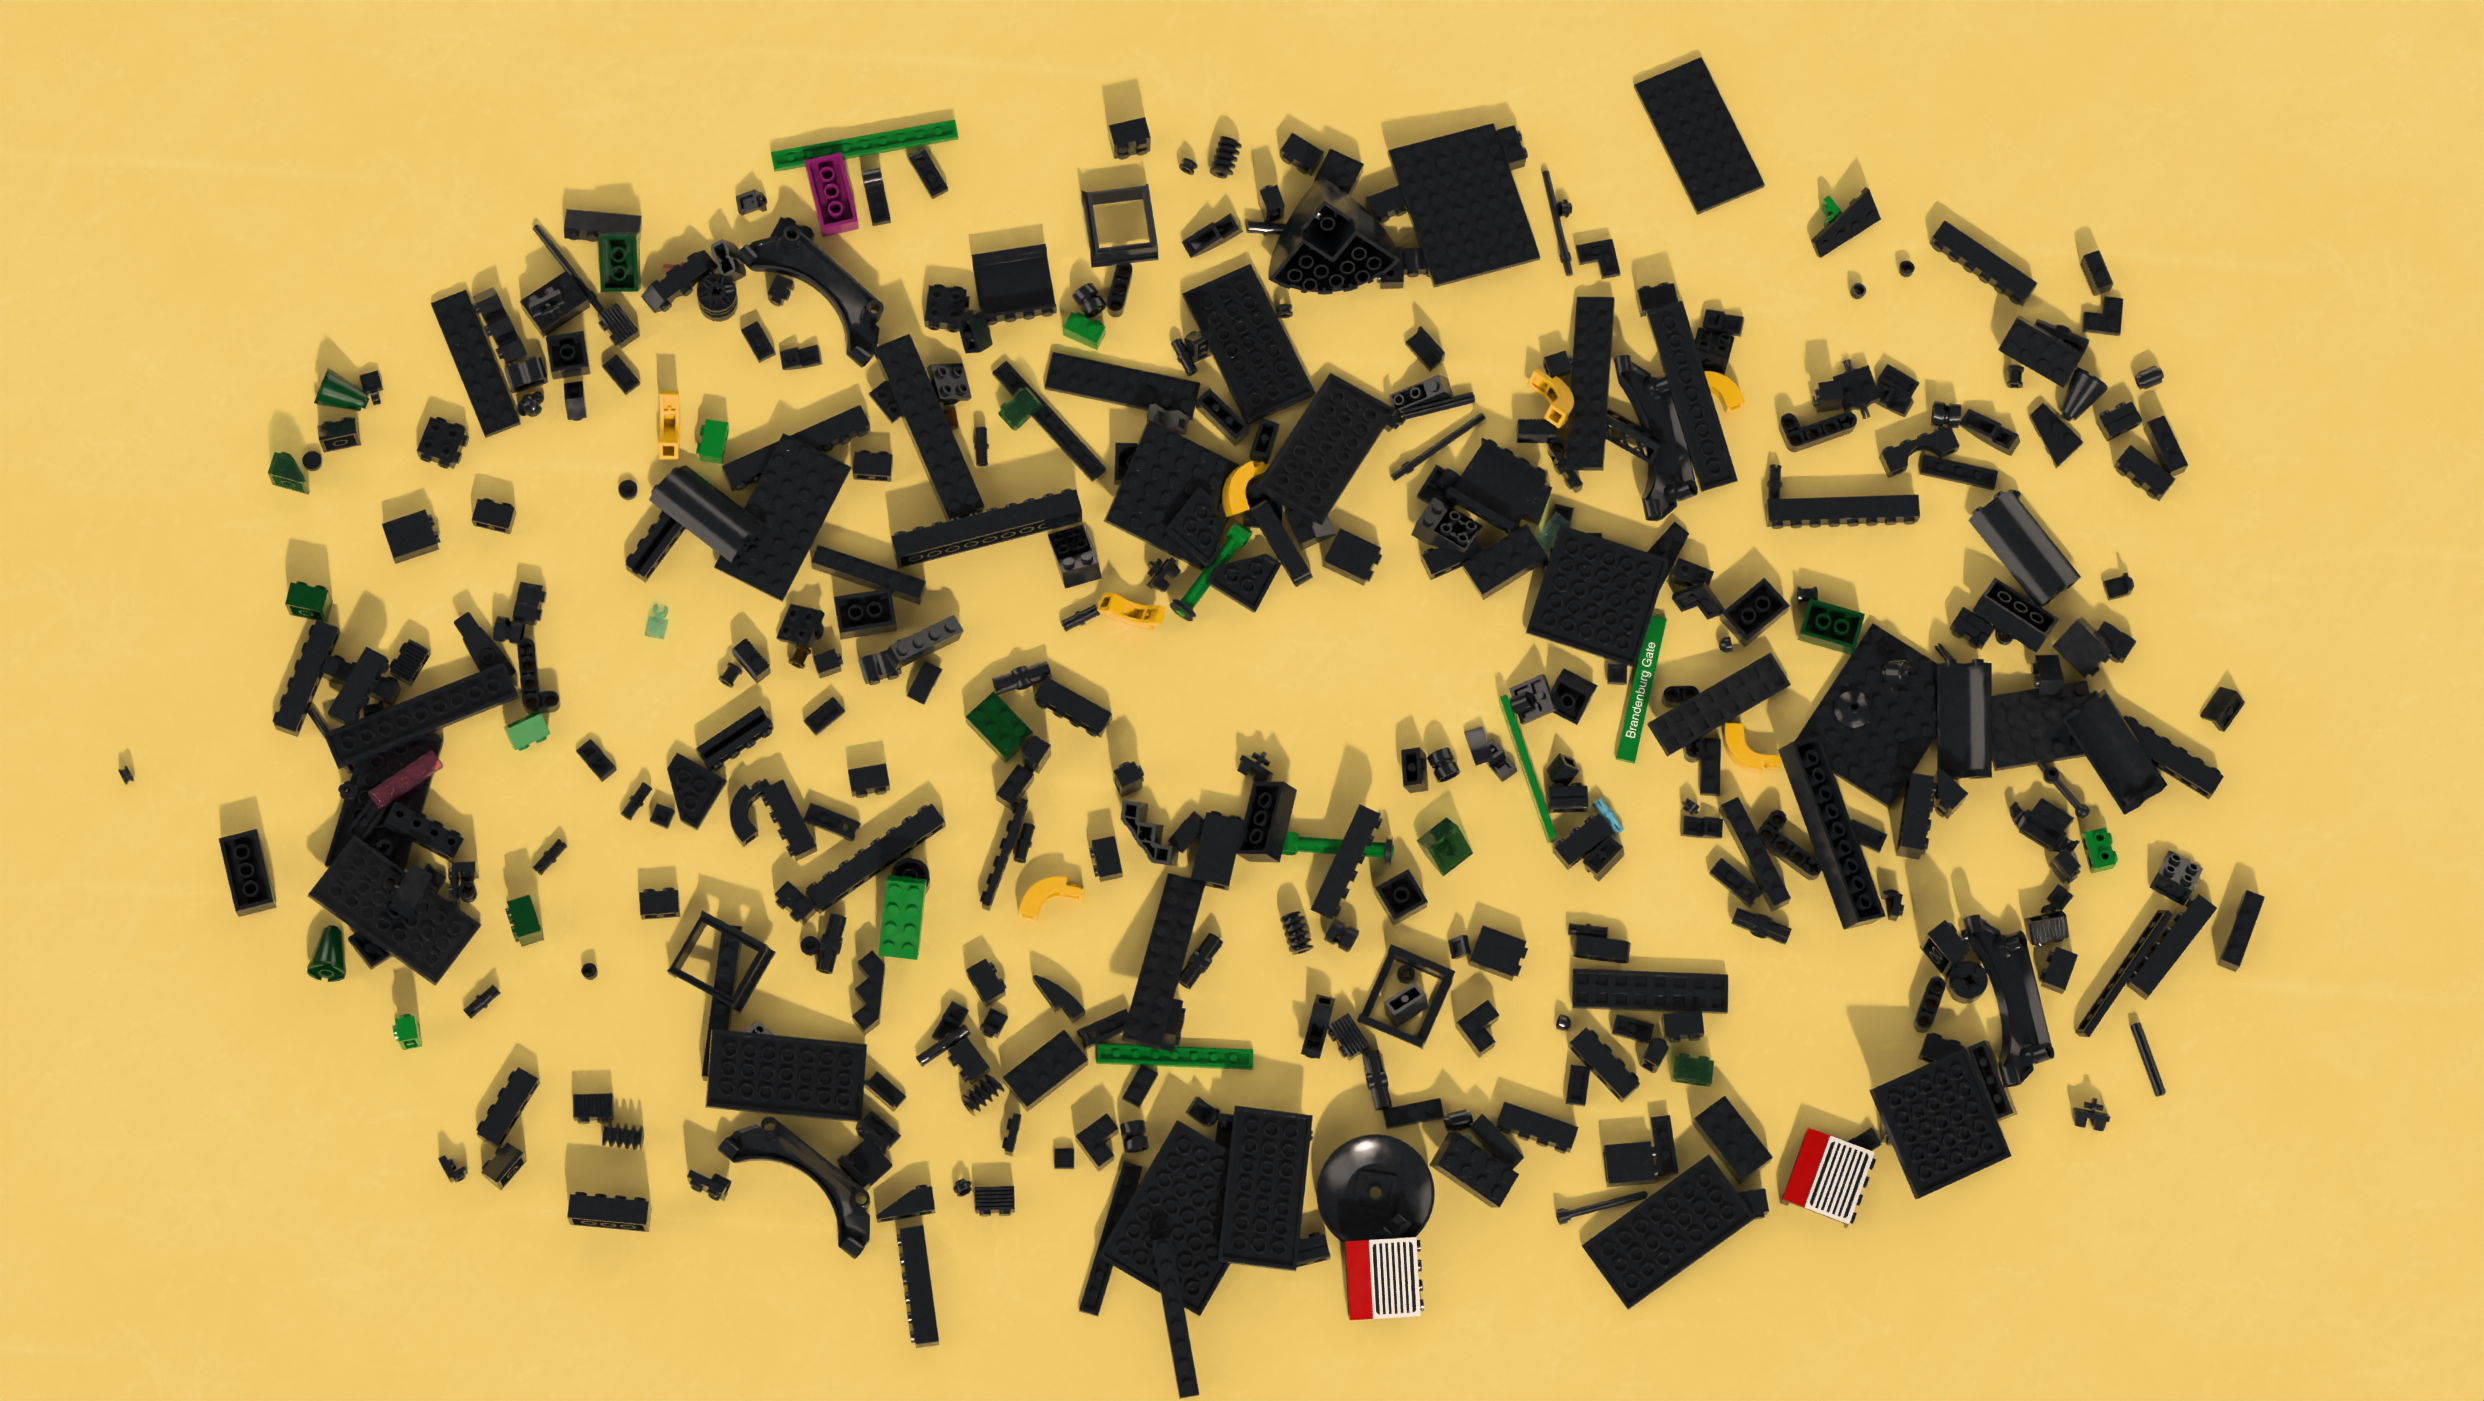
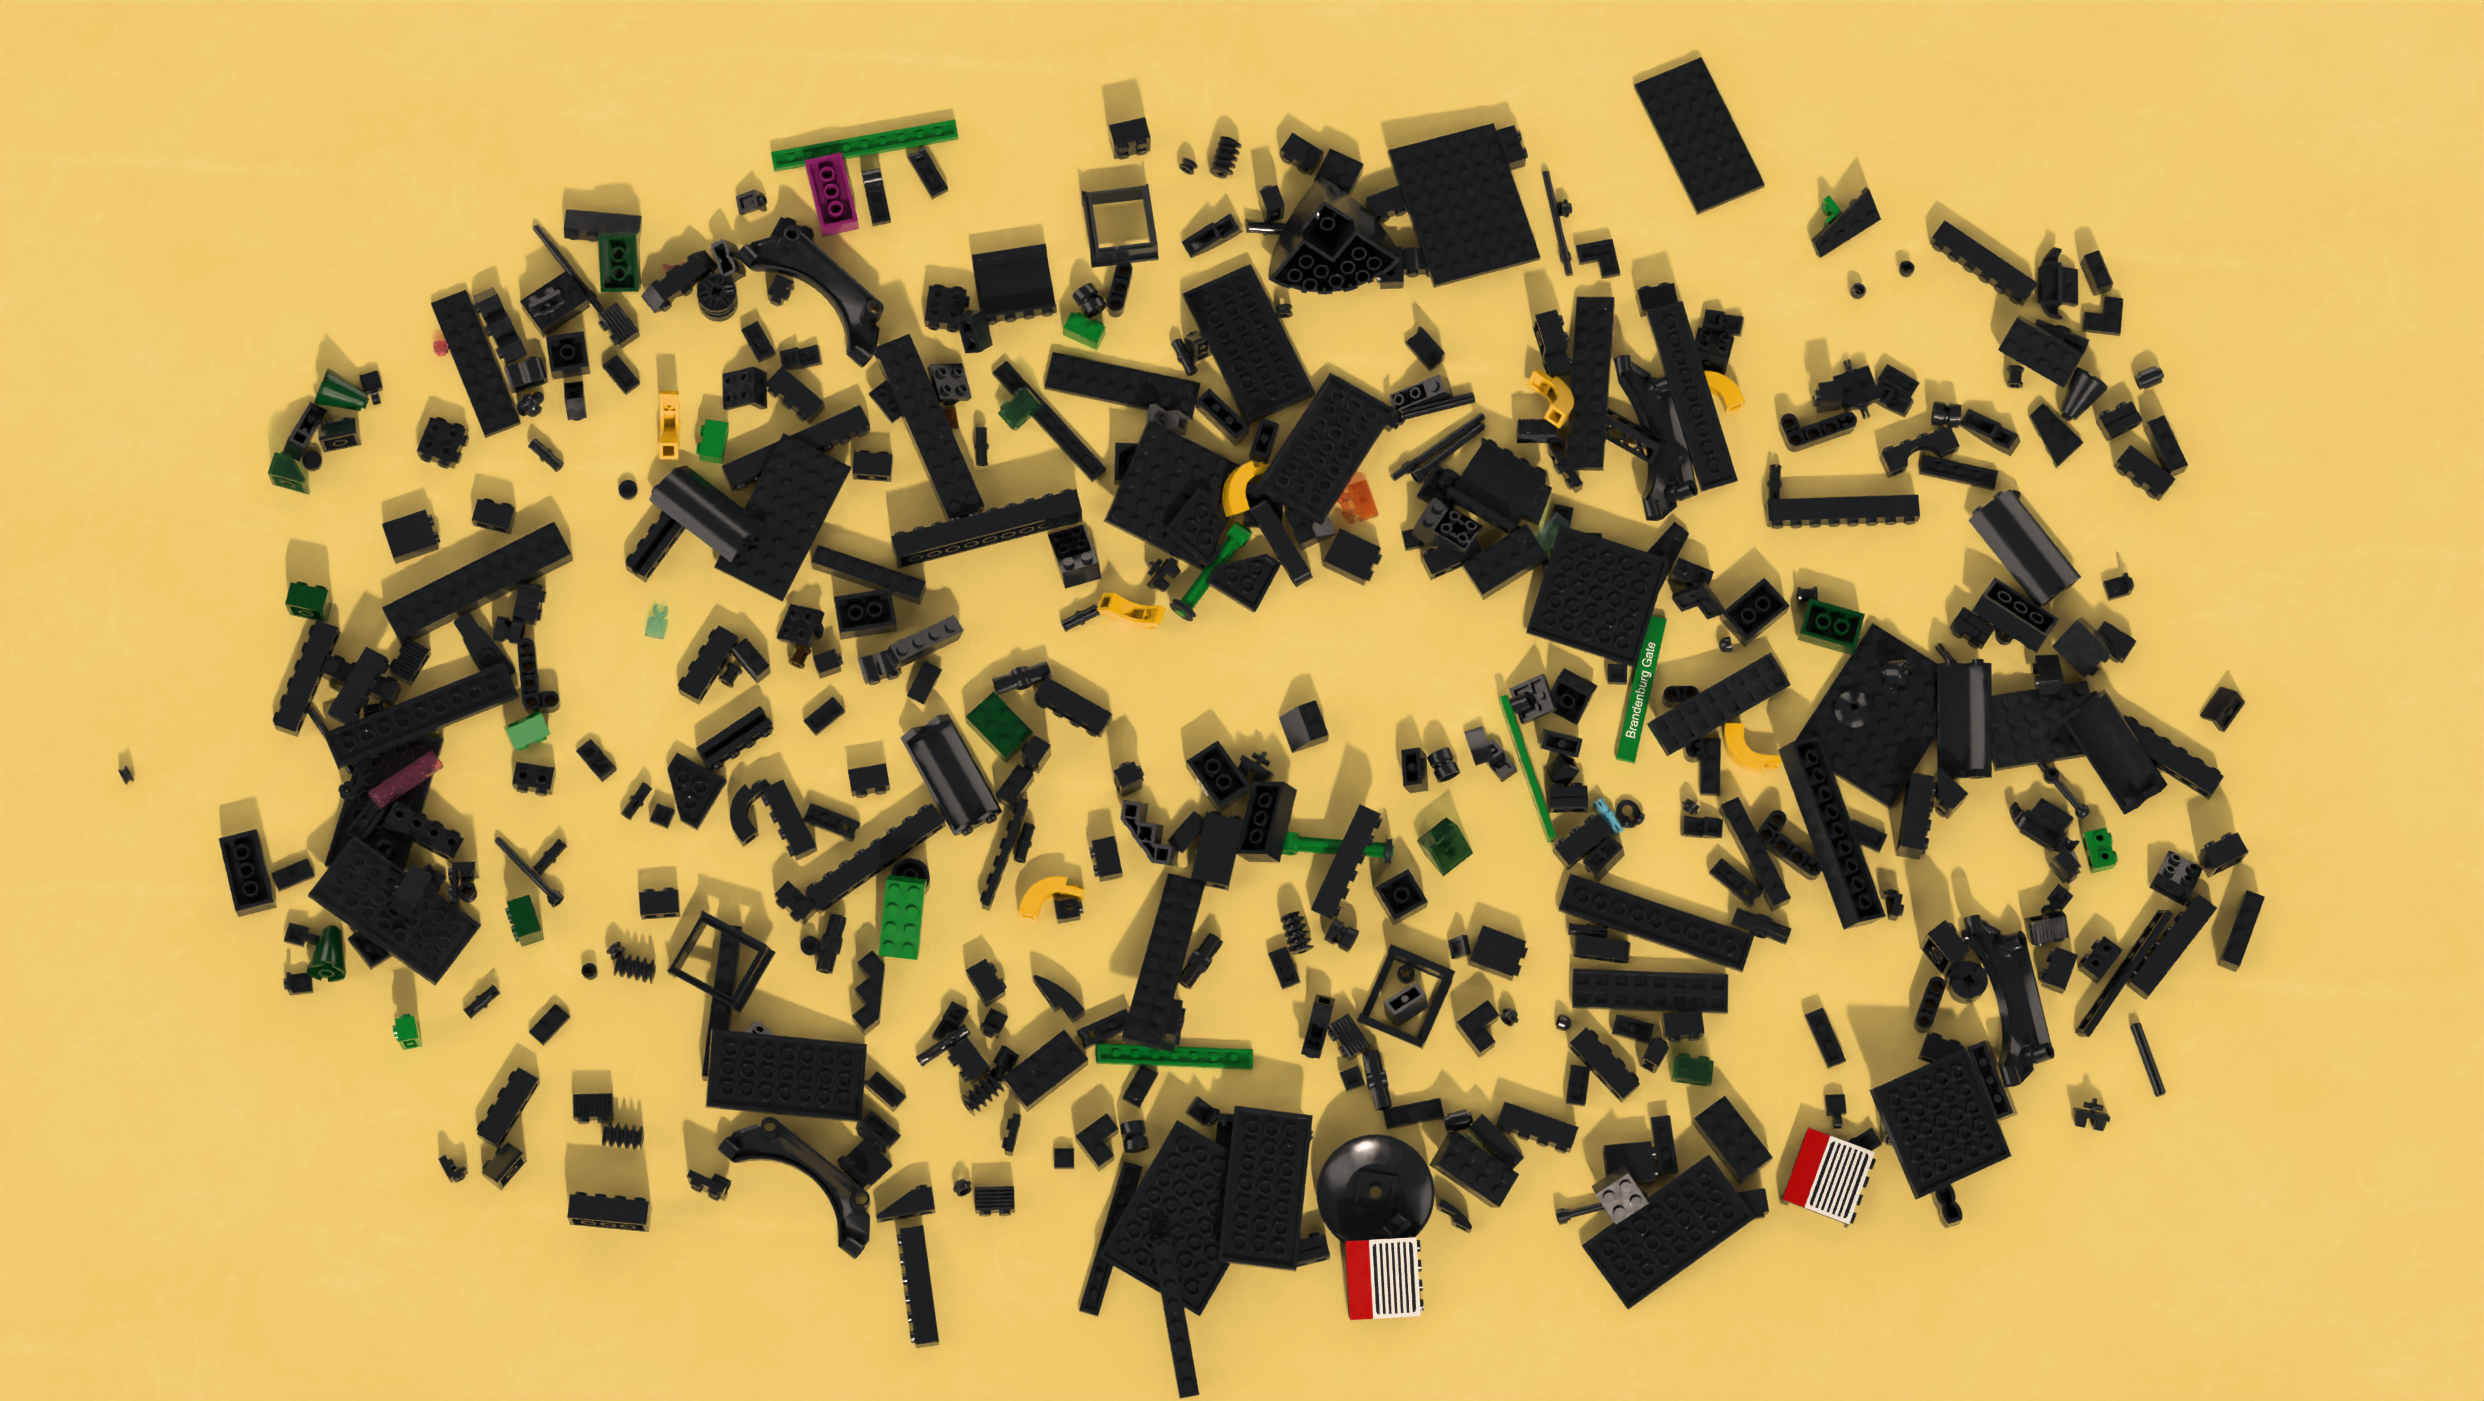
(293, 875): none -> black plate
(298, 983): none -> black bracket
(299, 934): none -> black plate
(304, 431): none -> black slope
(440, 348): none -> clear pink hinge
(477, 583): none -> black brick
(534, 779): none -> black brick
(546, 455): none -> black pin
(549, 1024): none -> black plate
(554, 897): none -> black piece
(615, 950): none -> black bush
(635, 968): none -> black piece
(708, 664): none -> black brick
(745, 388): none -> black bracket
(795, 395): none -> black brick
(951, 775): none -> black cylinder
(1005, 1062): none -> black plate
(1067, 916): none -> black brick
(1218, 776): none -> black brick
(1284, 968): none -> black plate
(1304, 726): none -> black slope
(1352, 1078): none -> black plate
(1362, 500): none -> clear orange plate
(1410, 541): none -> black plate
(1419, 473): none -> black piece
(1460, 1220): none -> black slope
(1509, 1017): none -> black plate
(1550, 333): none -> black brick
(1560, 743): none -> black brick
(1620, 1194): none -> brick
(1625, 820): none -> black piece
(1656, 923): none -> black plate
(1825, 1038): none -> black plate
(1835, 1107): none -> black plate
(1949, 1210): none -> black brick
(2056, 284): none -> black plate
(2100, 959): none -> black brick
(2222, 854): none -> black brick

